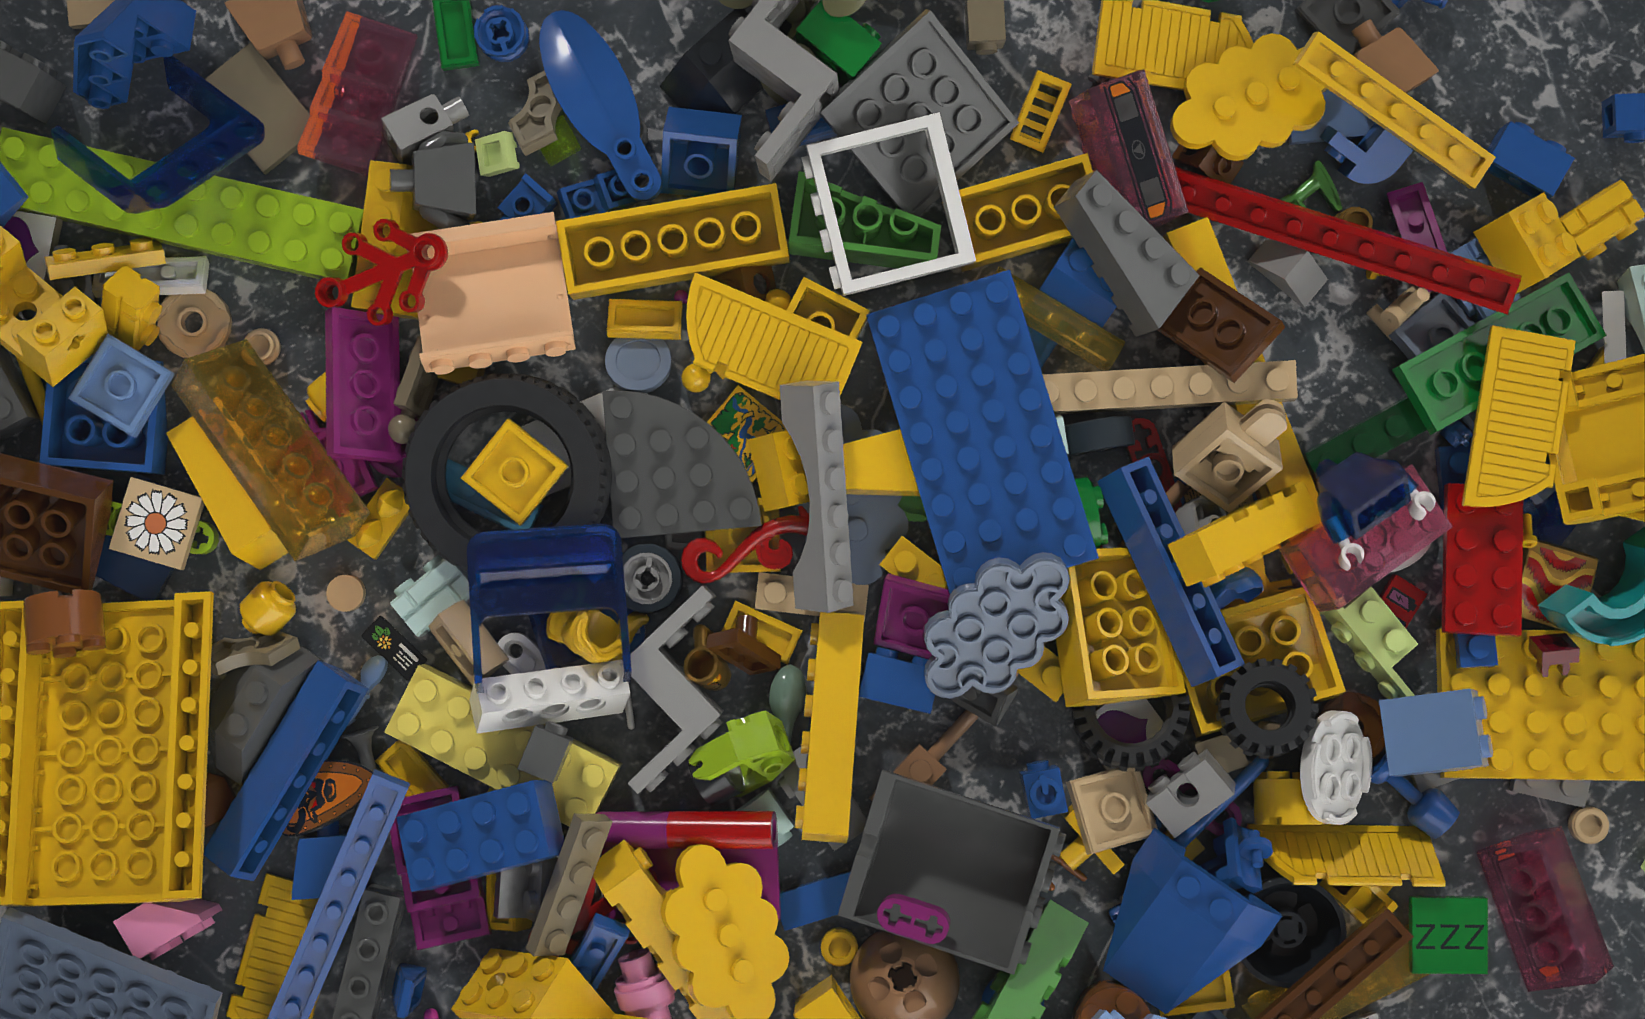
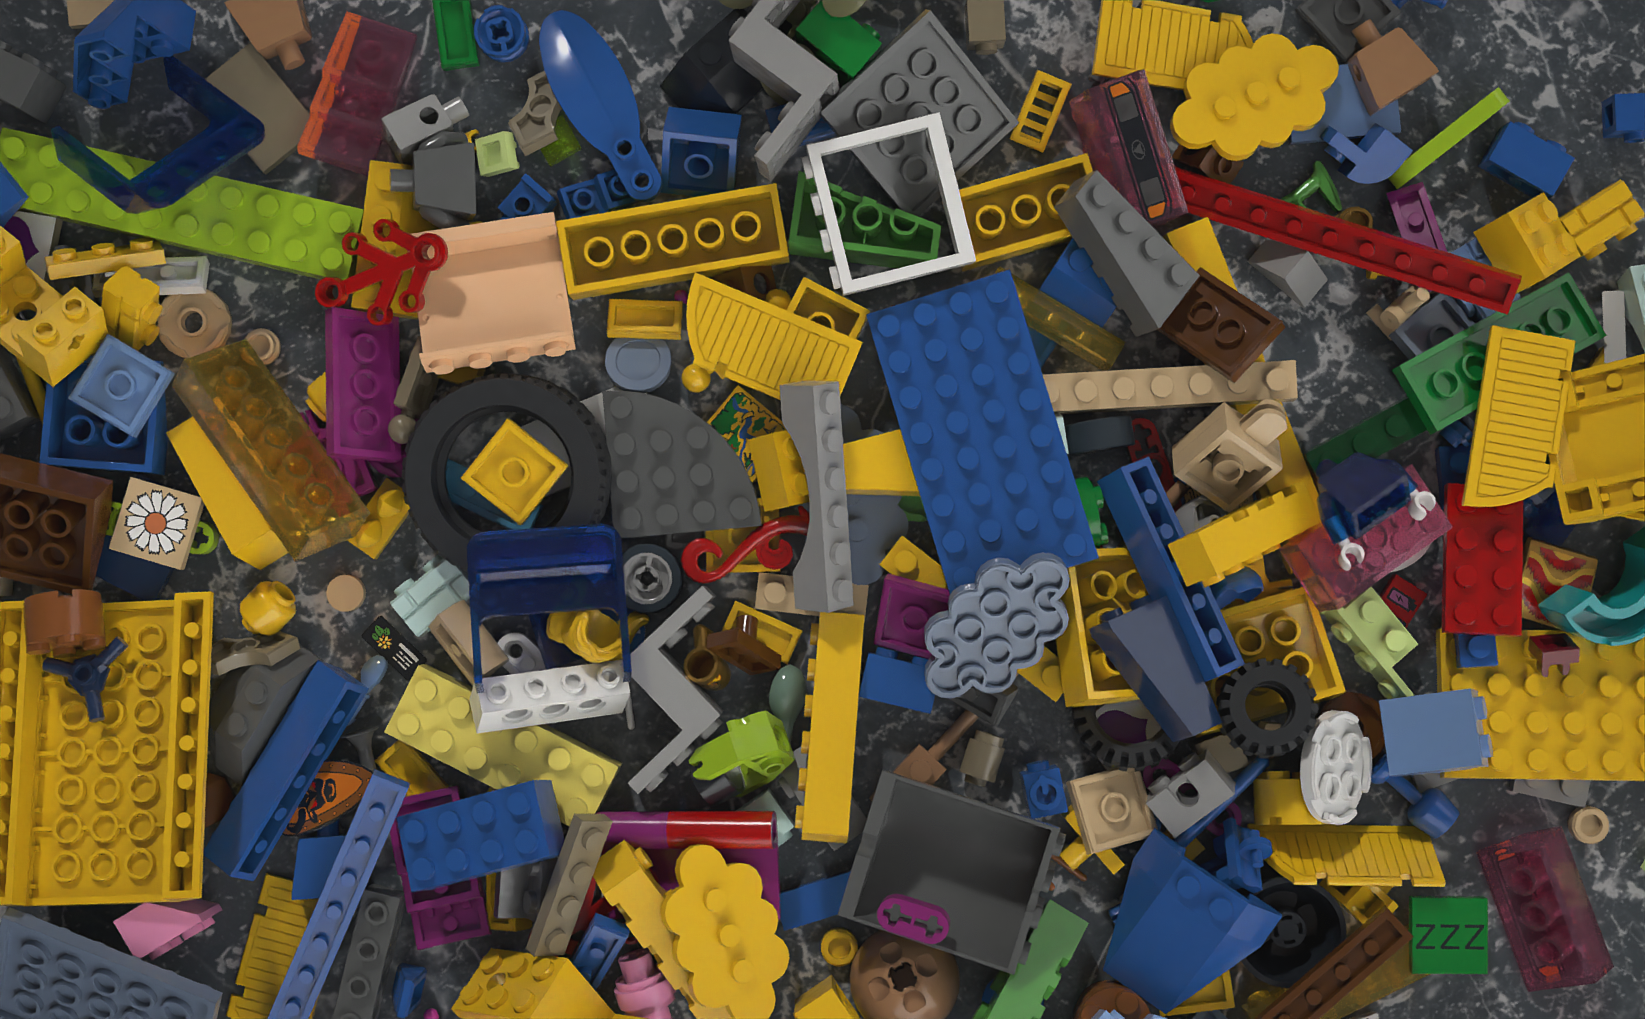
(88, 675): none -> dark blue piece
(546, 751): dark grey brick -> none
(982, 758): none -> dark tan brick
(1158, 665): none -> dark blue slope
(1394, 110): yellow plate -> none
(1449, 137): none -> lime beam
(1529, 539): yellow piece -> none

